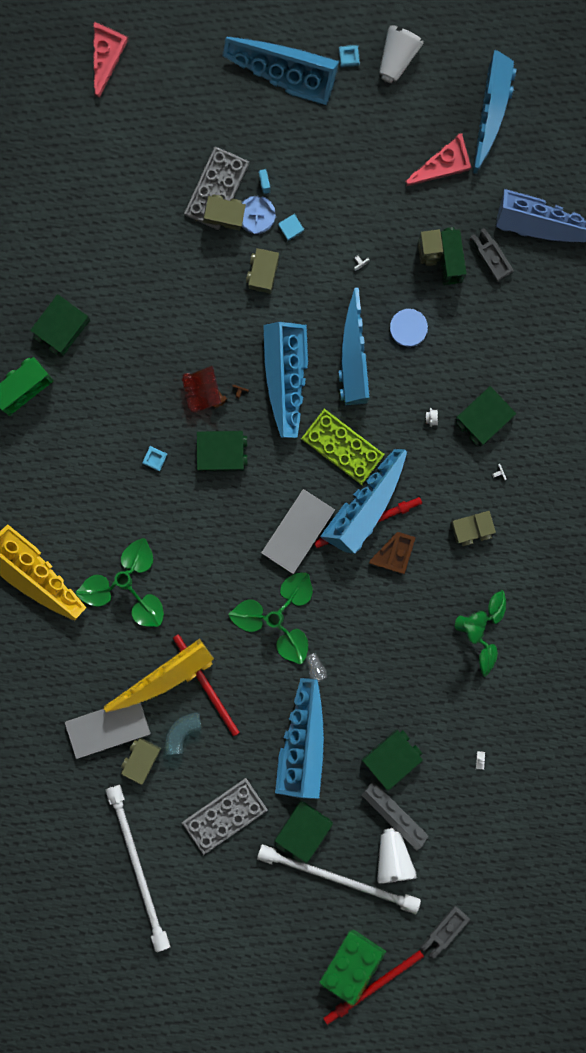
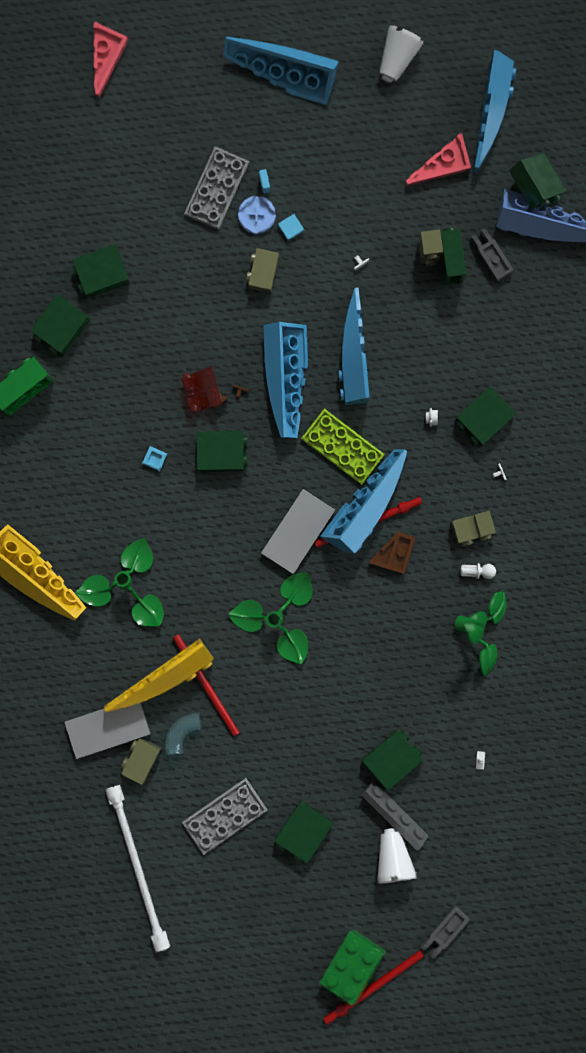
(100, 271): none -> dark green brick
(224, 212): olive brick -> none
(302, 757): dark azure wedge -> none
(316, 668): clear cone -> none
(349, 56): medium azure tile -> none
(406, 902): white hose -> none
(408, 327): light blue tile -> none
(487, 571): none -> white axle
(538, 181): none -> dark green brick

